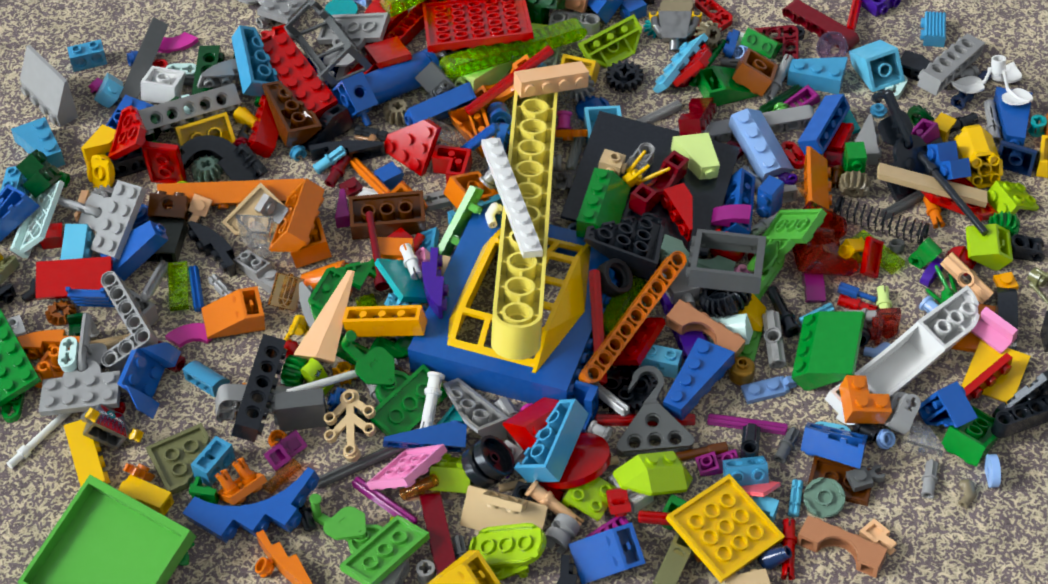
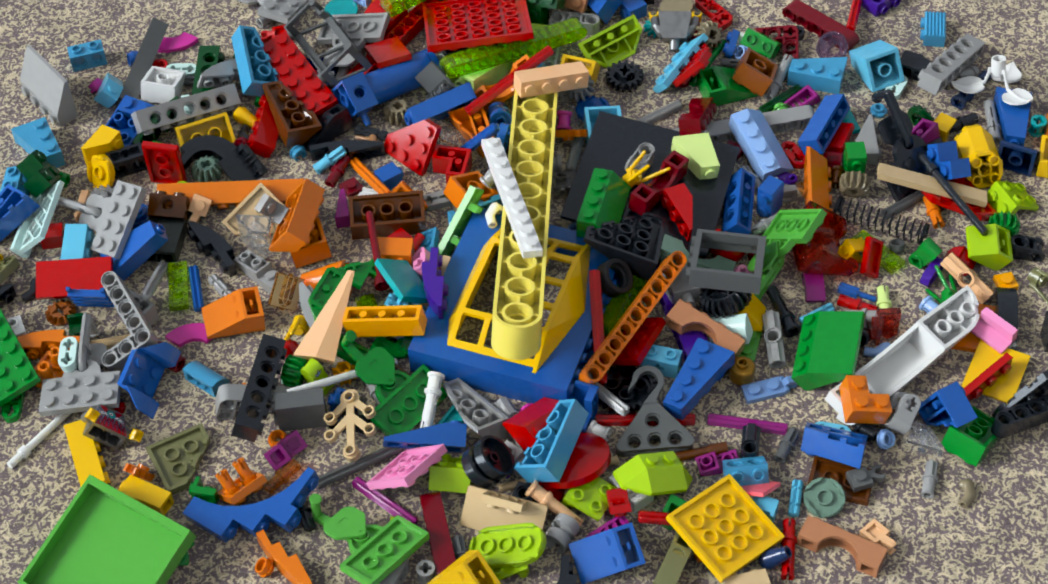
(129, 133): red plate -> none
(212, 460): dark azure brick -> none
(411, 261): white pin -> none
(419, 487): clear orange pin -> none
(613, 161): tan brick -> none
(731, 213): magenta slope -> none
(992, 470): light blue piece -> none

